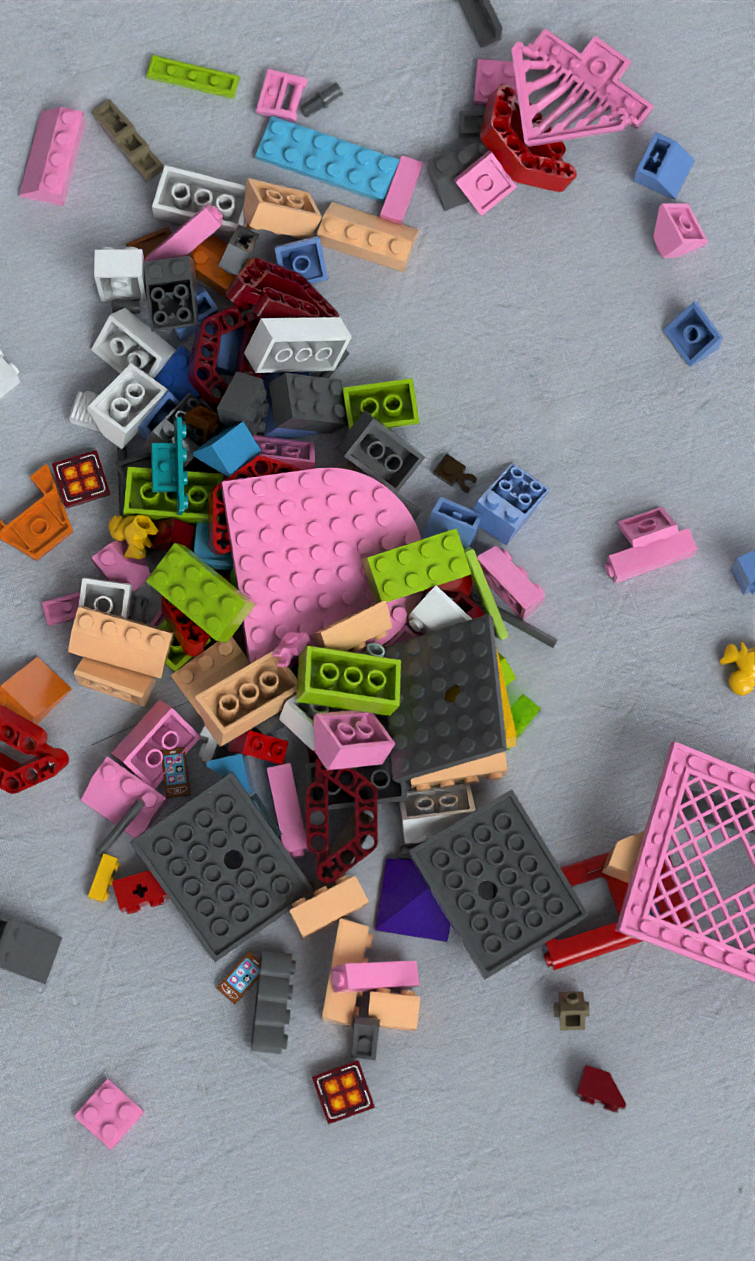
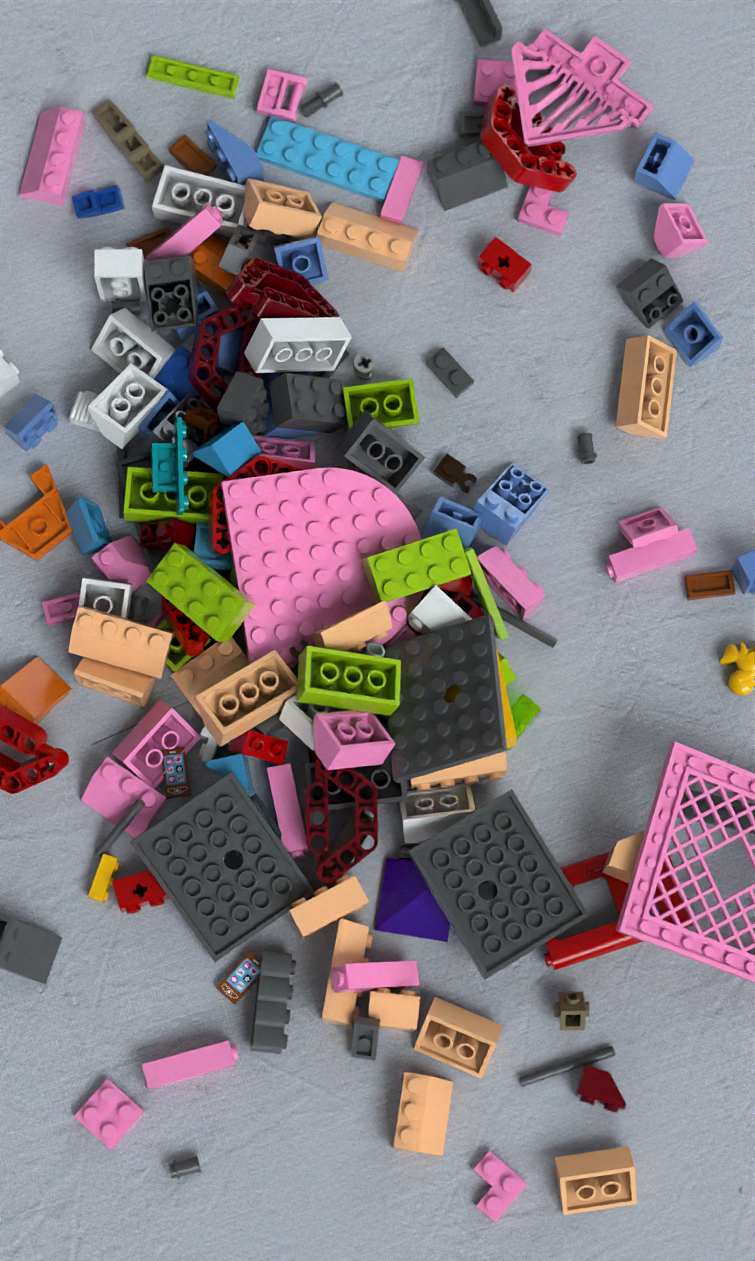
(32, 422): none -> medium blue slope
(81, 479): tile -> none
(88, 526): none -> dark azure slope
(98, 203): none -> blue slope
(135, 531): yellow animal -> none
(184, 1167): none -> dark grey pin
(190, 1064): none -> bright pink brick
(192, 156): none -> dark orange tile
(233, 155): none -> medium blue slope
(268, 238): none -> dark grey axle
(290, 645): bright pink plate -> none
(343, 1092): tile -> none
(367, 360): none -> light grey bush
(423, 1114): none -> light nougat slope
(449, 372): none -> dark grey plate
(458, 1037): none -> light nougat slope
(485, 183): bright pink plate -> none
(500, 254): none -> red brick
(504, 1186): none -> bright pink plate
(539, 215): none -> bright pink plate
(567, 1066): none -> dark grey bar
(586, 447): none -> dark grey pin
(596, 1180): none -> light nougat slope
(646, 387): none -> light nougat slope
(650, 292): none -> dark grey slope
(709, 585): none -> dark orange tile

